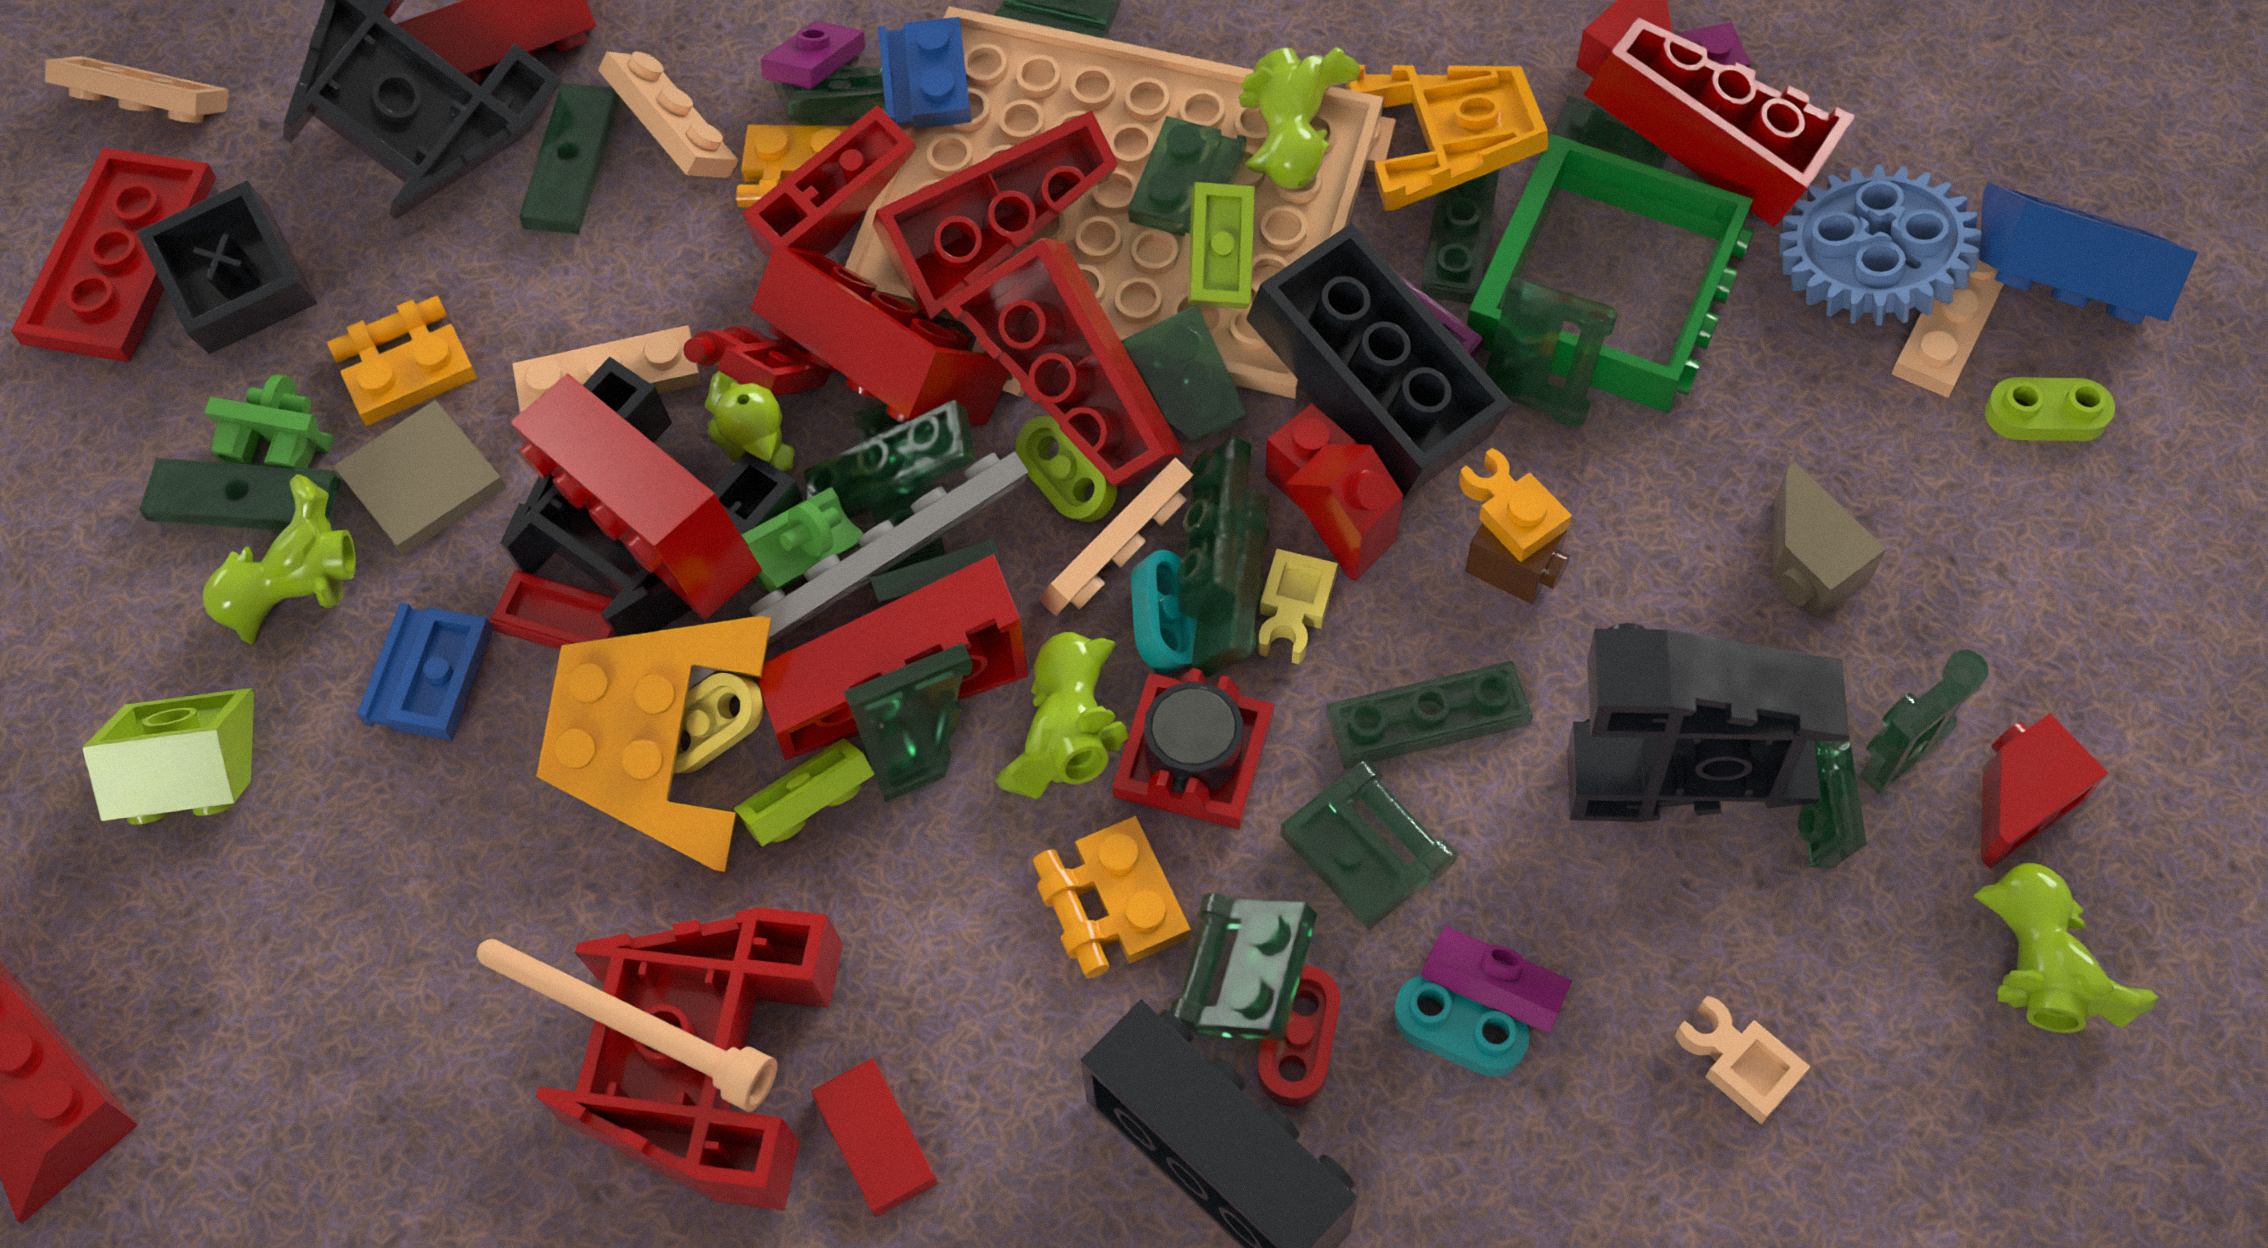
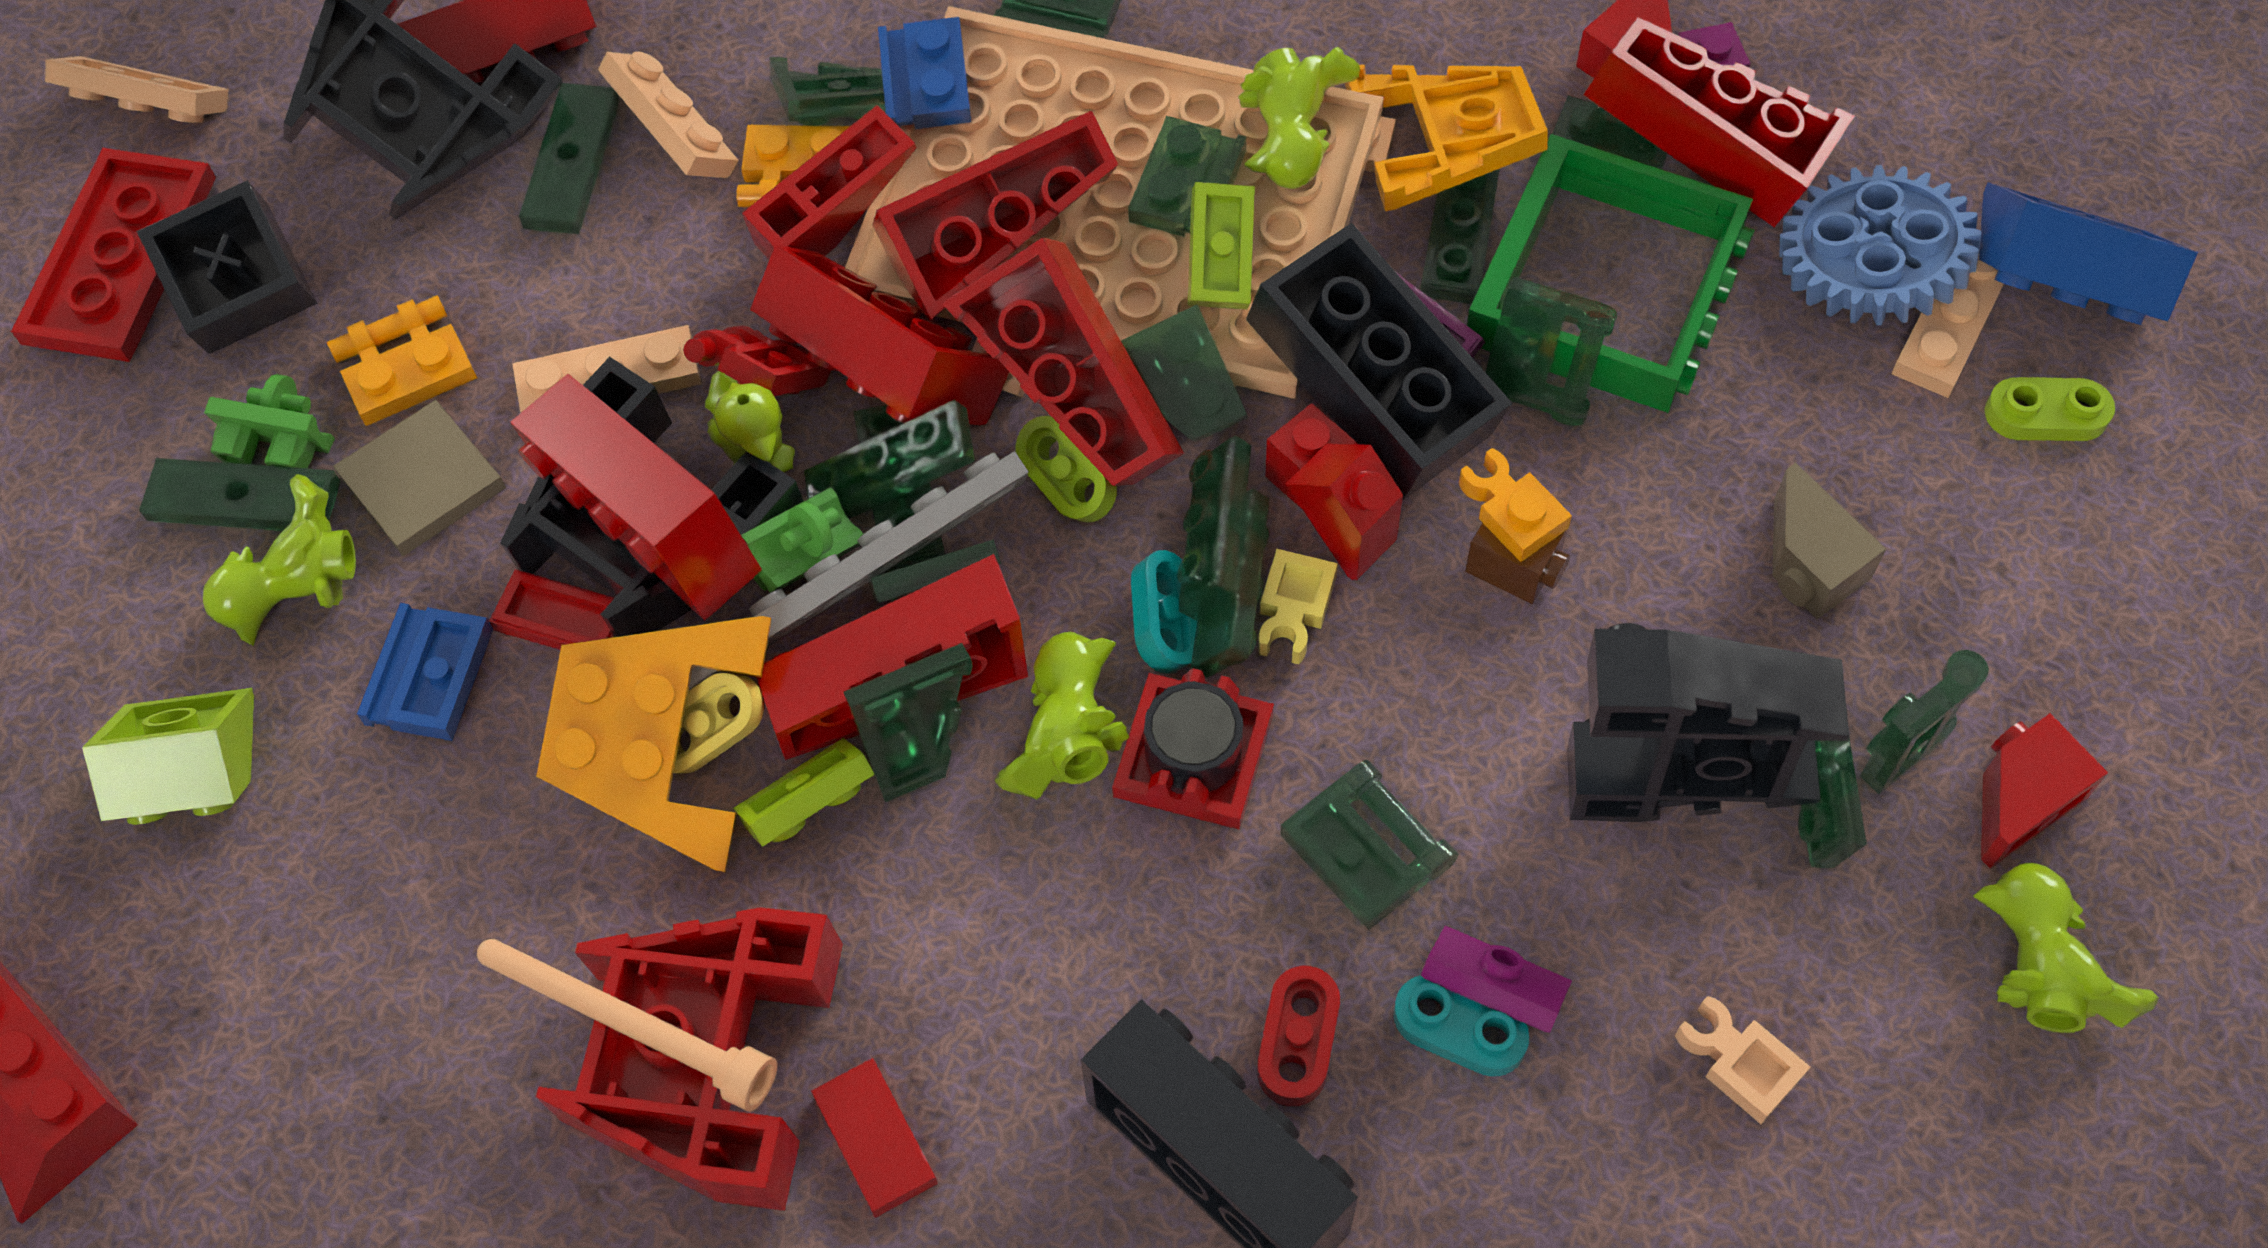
(812, 54): magenta plate -> none
(1118, 540): light nougat plate -> none
(1130, 889): light orange plate -> none
(1261, 969): clear green plate -> none
(1393, 725): clear green tile -> none

